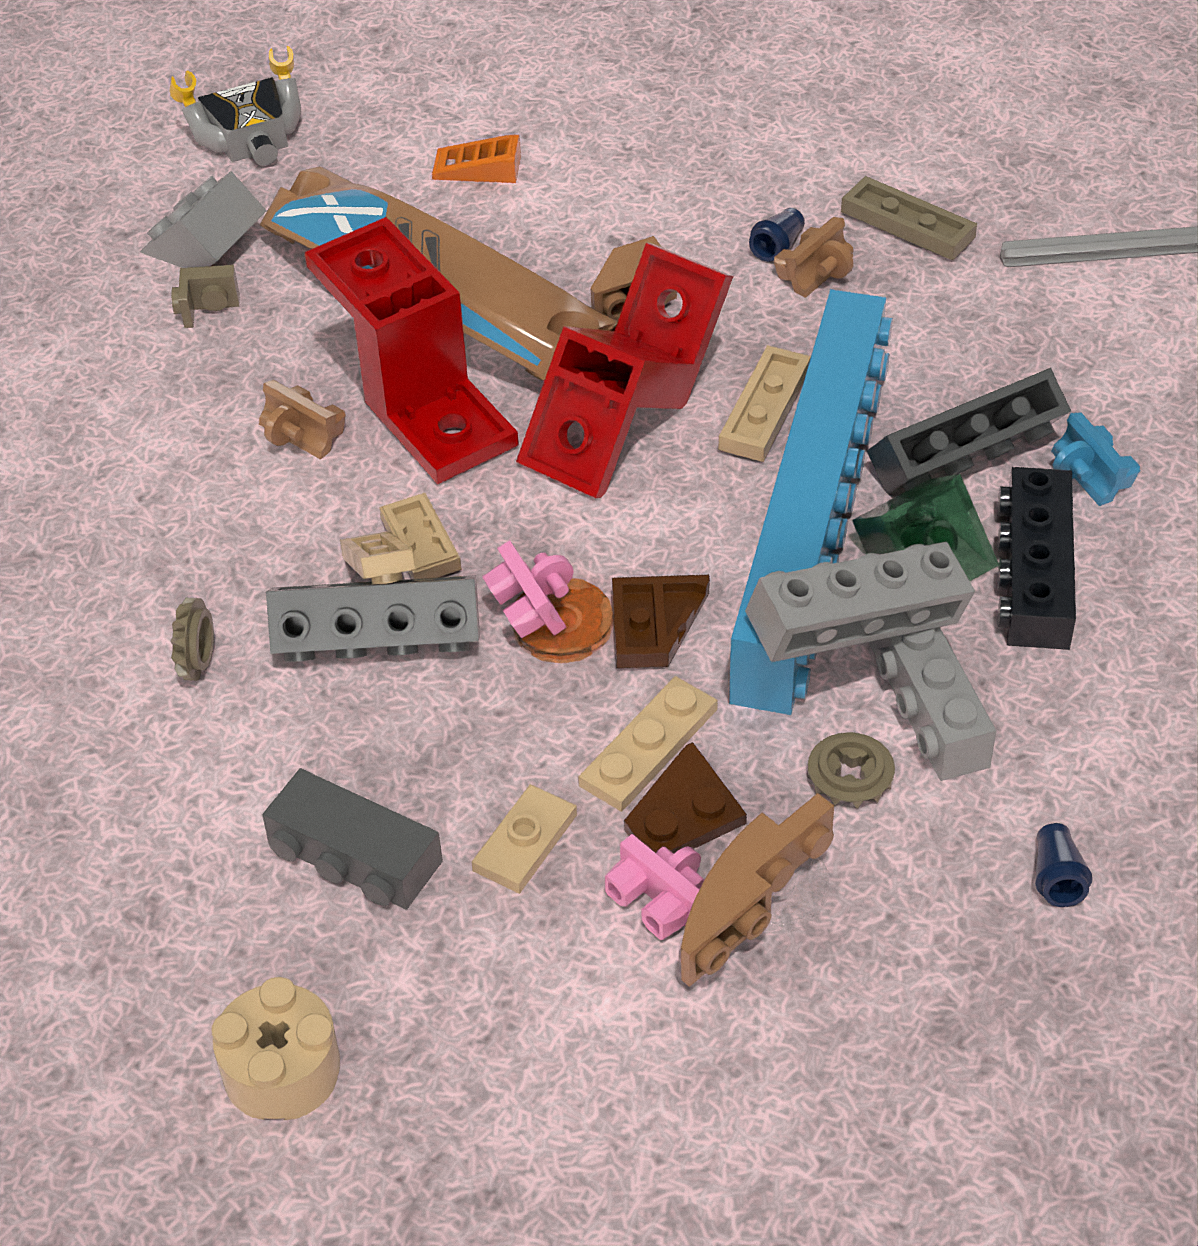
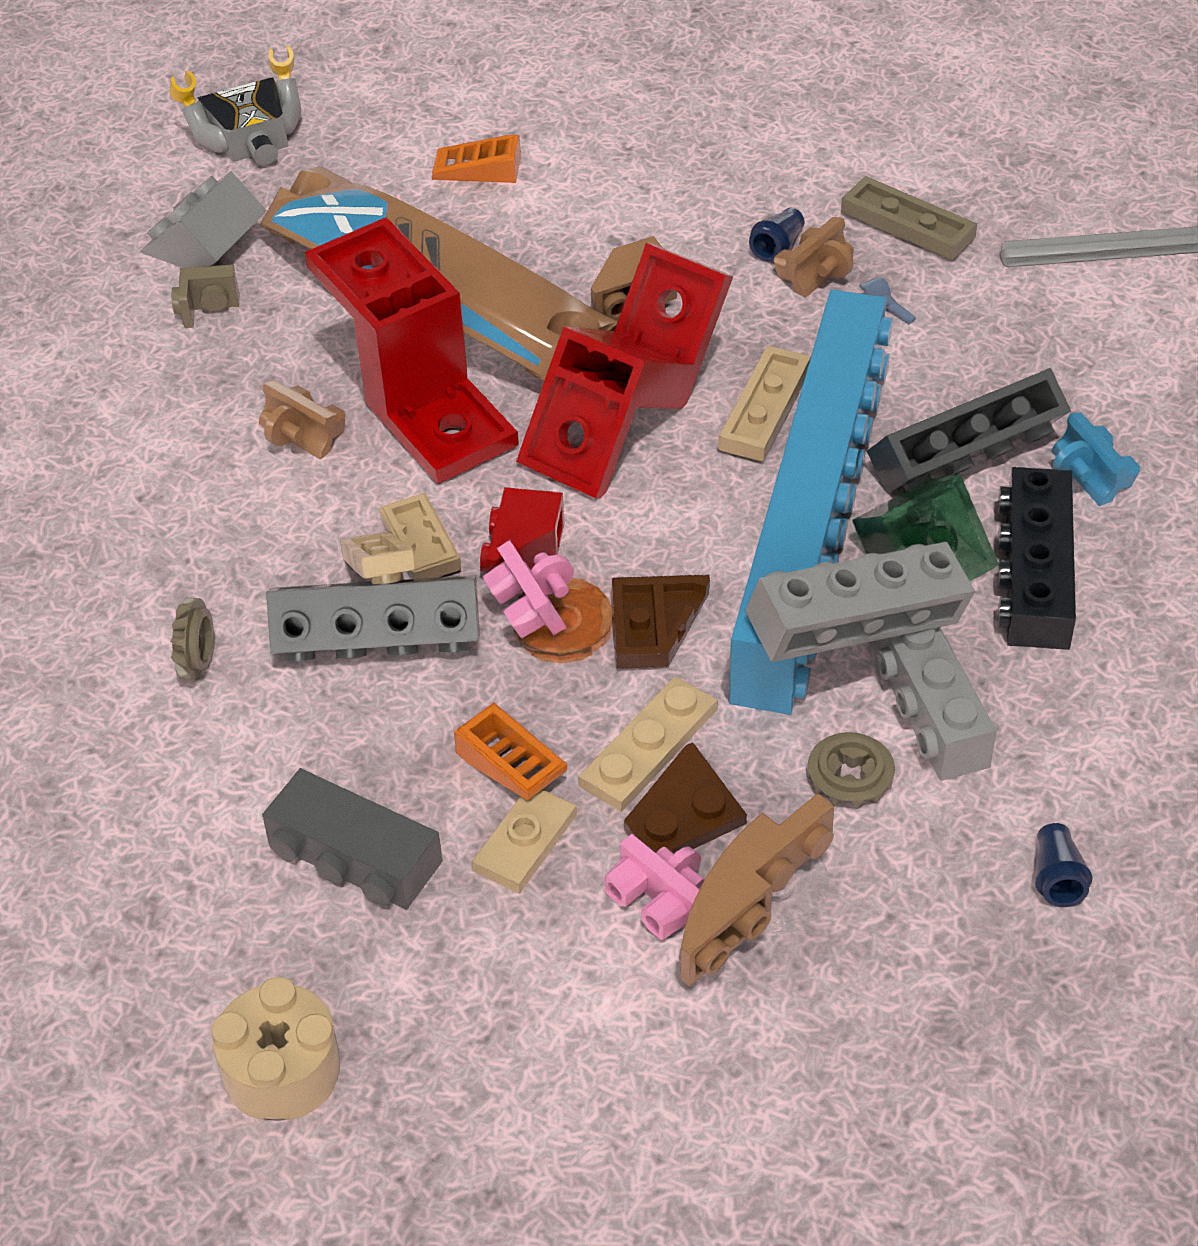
(493, 723): none -> orange slope
(529, 520): none -> red slope
(880, 288): none -> sand blue hand

